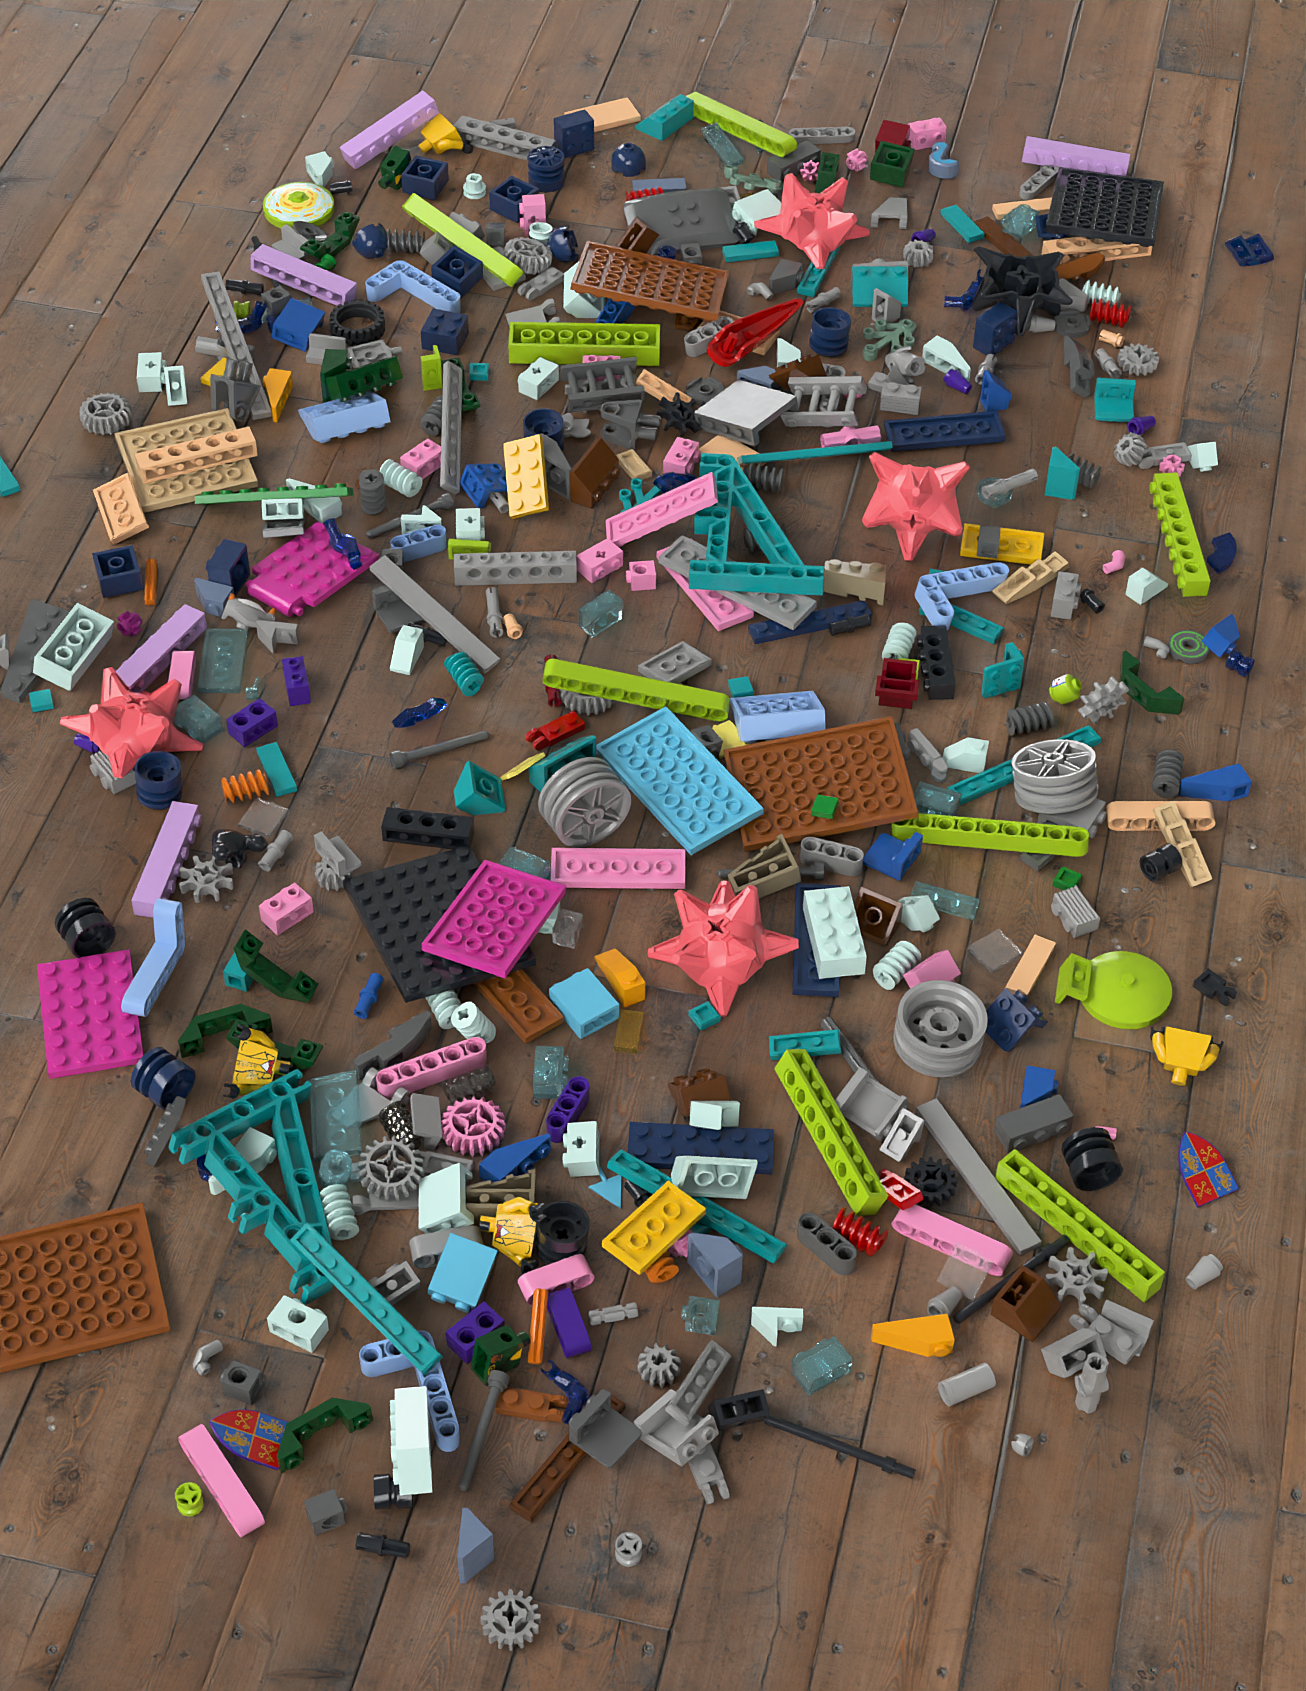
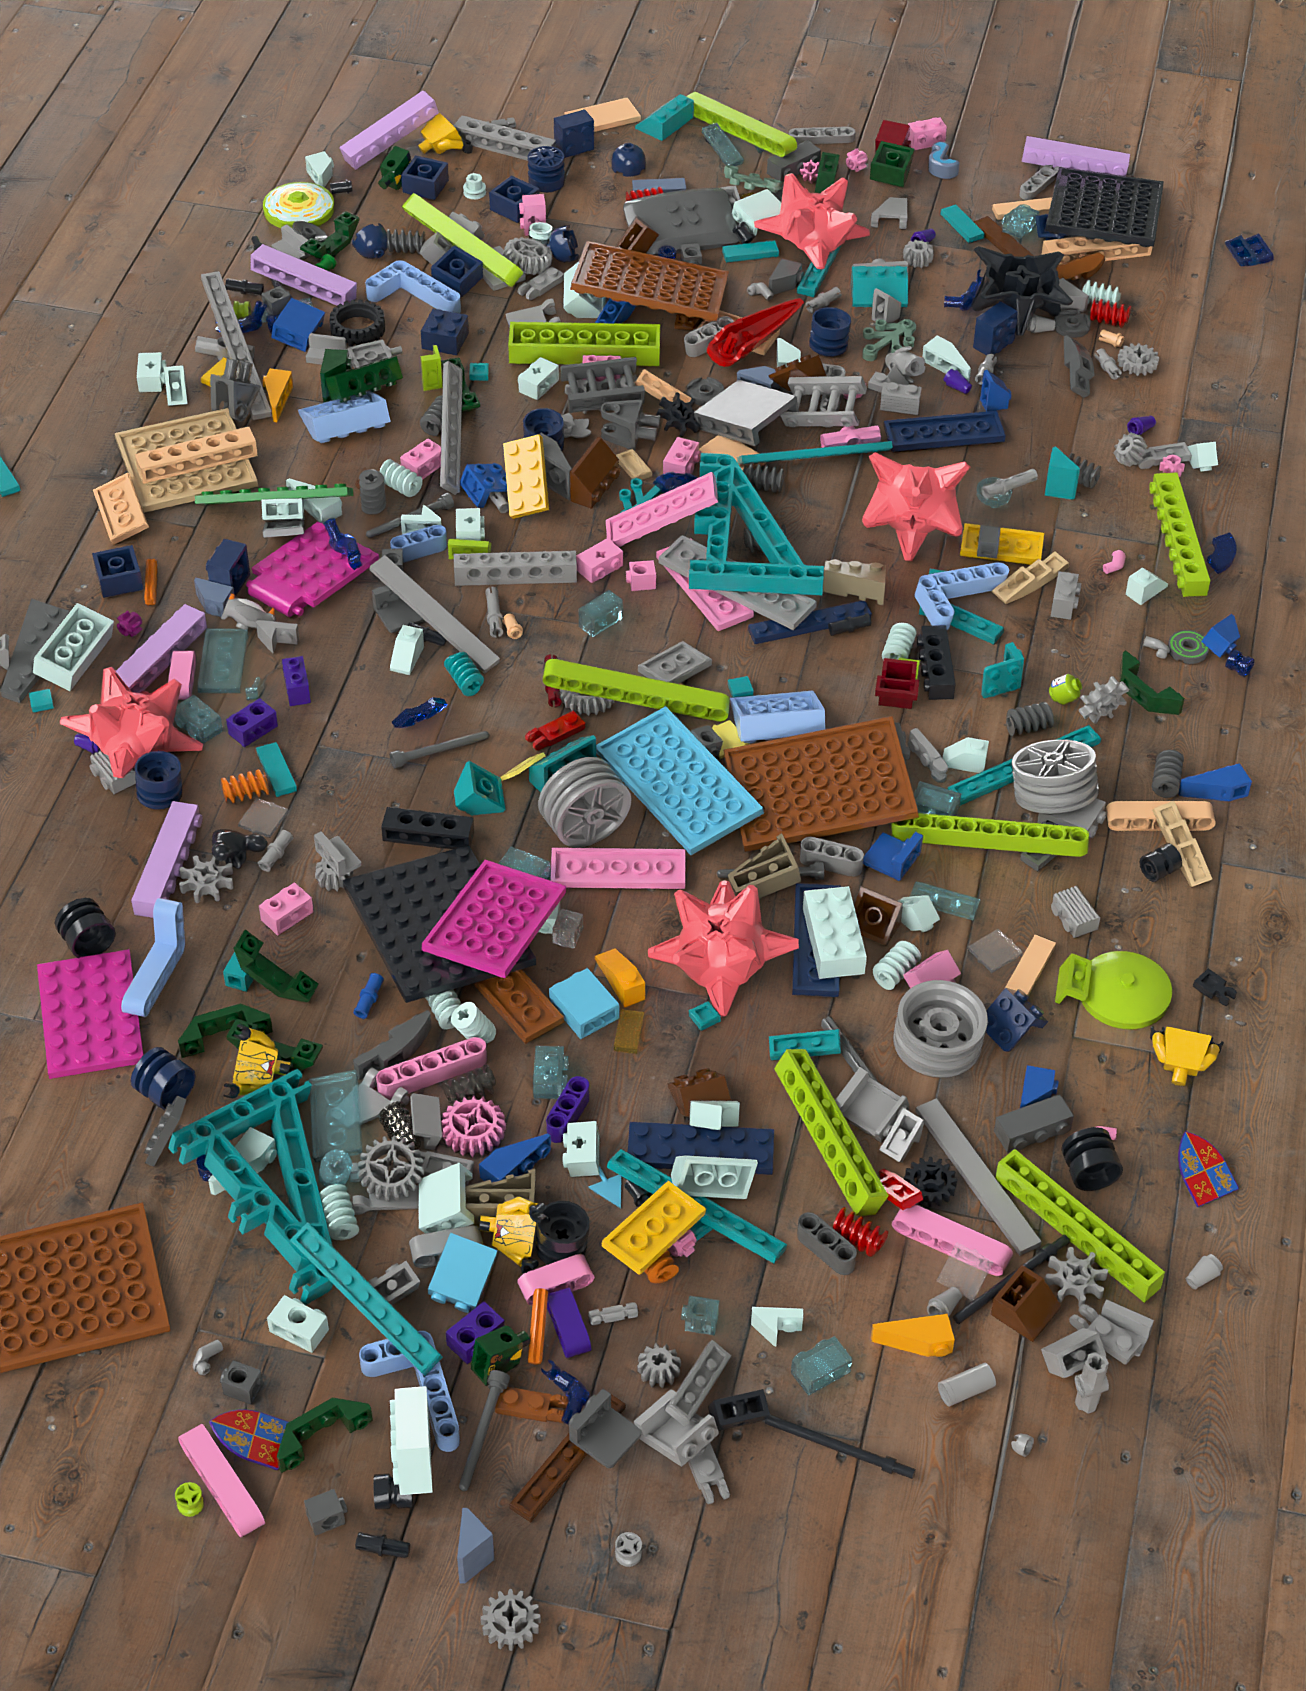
(105, 413): light grey gear -> none
(495, 234): dark grey brick -> none
(715, 1261): sand blue slope -> none
(824, 806): green tile -> none
(1066, 879): green tile -> none
(1088, 596): black pin -> none
(1114, 399): teal bracket -> none

